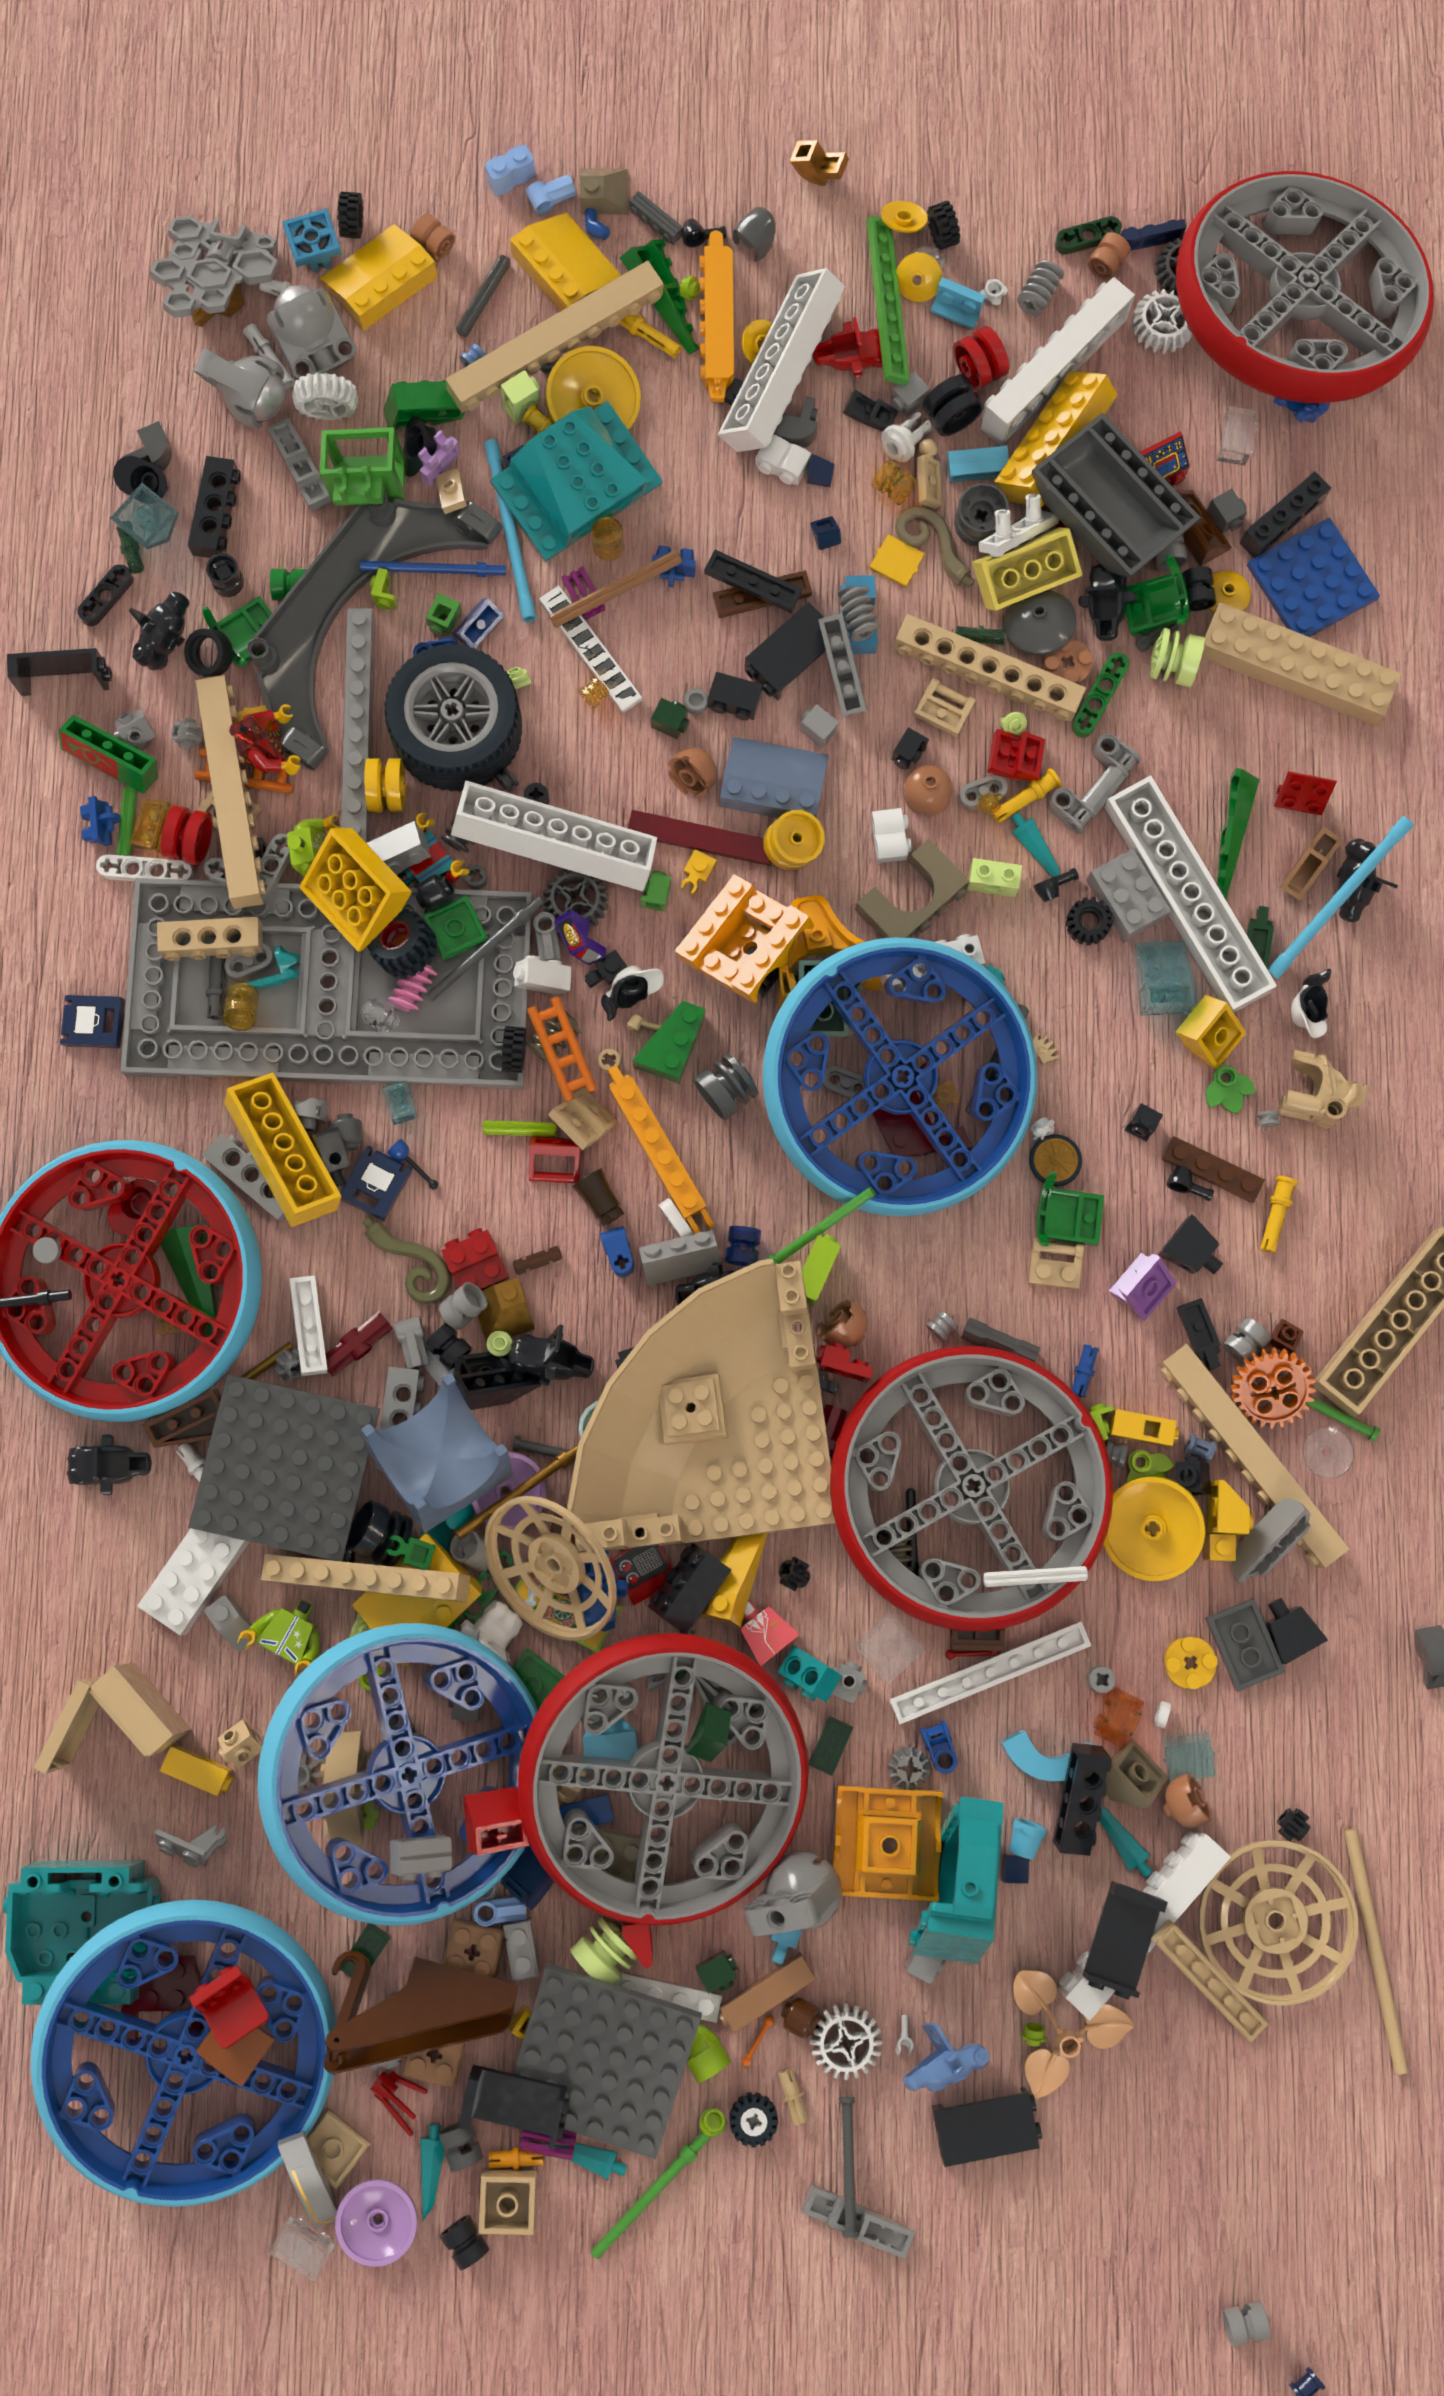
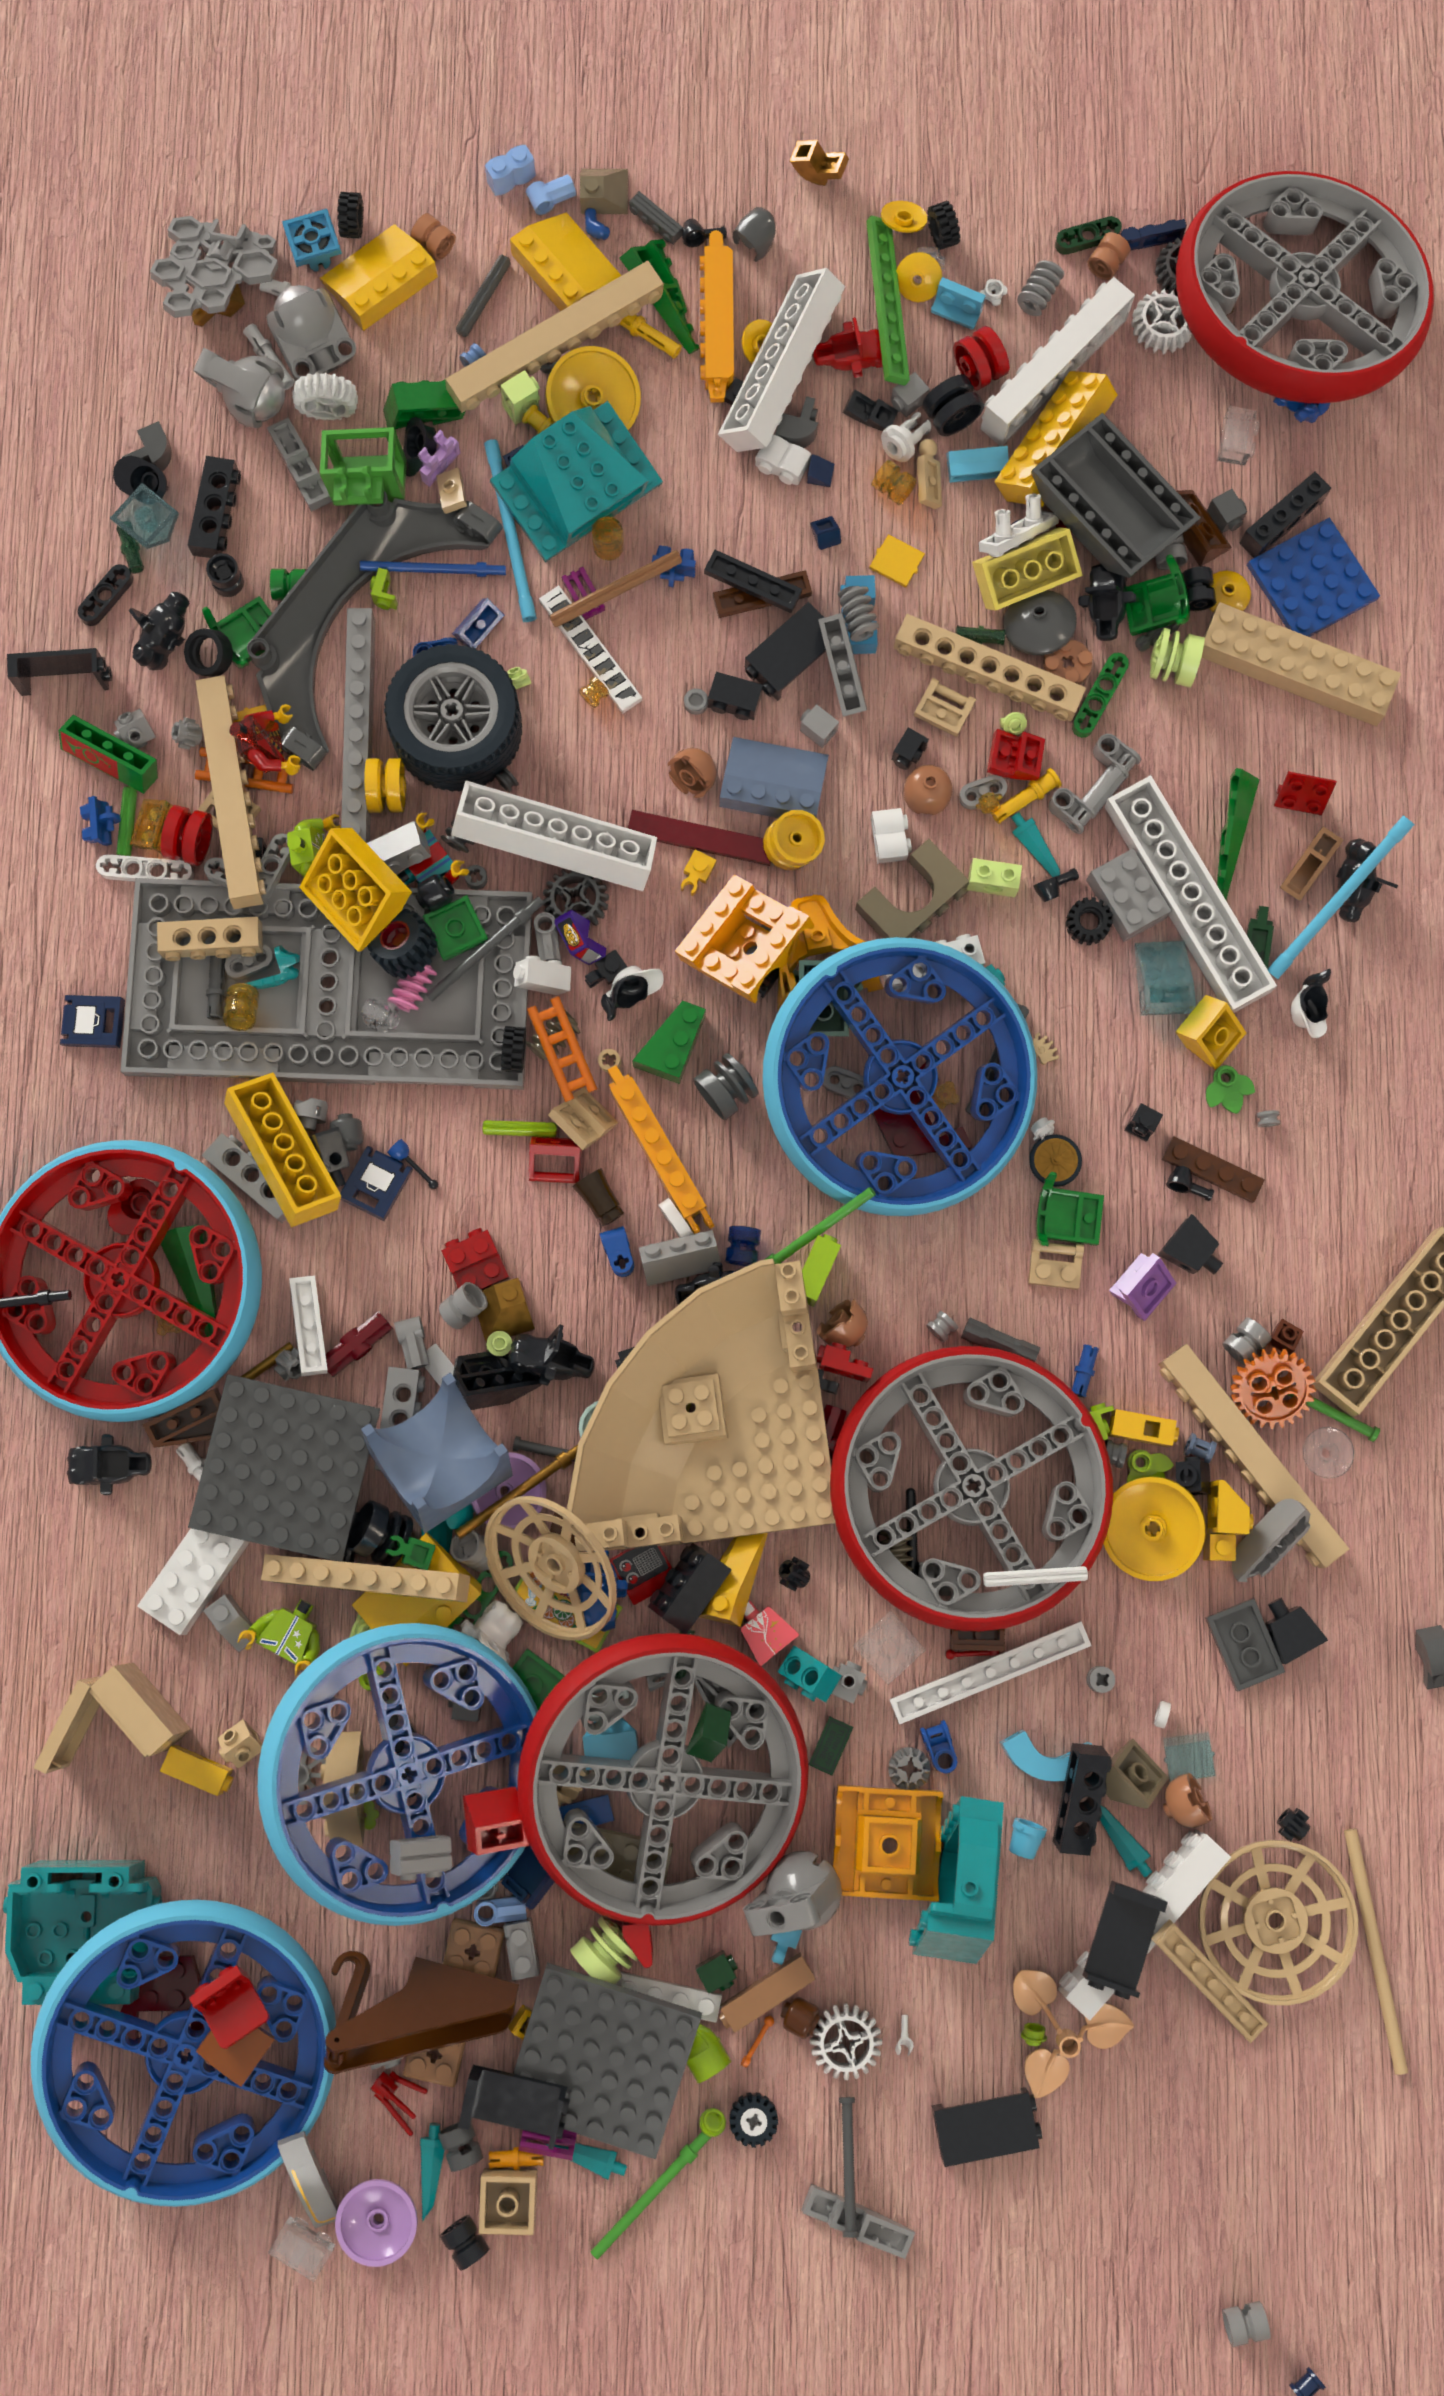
(46, 1250): light grey tile -> none
(194, 1852): light grey plate -> none
(337, 2147): tan tile -> none
(370, 1944): dark green tile -> none
(385, 1241): olive plant -> none
(400, 1102): clear light blue bracket -> none
(443, 608): bright green brick -> none
(447, 1345): black wheel -> none
(537, 789): black wheel -> none
(537, 1260): reddish brown axle -> none
(636, 1022): tan hand -> none
(657, 891): bright green brick -> none
(670, 718): dark green brick -> none
(689, 288): lime plate -> none
(792, 2096): tan axle -> none
(924, 1967): light grey brick -> none
(945, 2064): medium blue piece -> none
(952, 565): dark tan plant -> none
(981, 502): dark grey wheel -> none
(1015, 1869): dark blue slope -> none
(1119, 1718): clear orange cylinder -> none
(1169, 458): slope -> none
(1175, 1664): yellow plate -> none
(1200, 1332): black hinge -> none
(1280, 1203): yellow pin -> none
(1330, 1092): tan helmet -> none

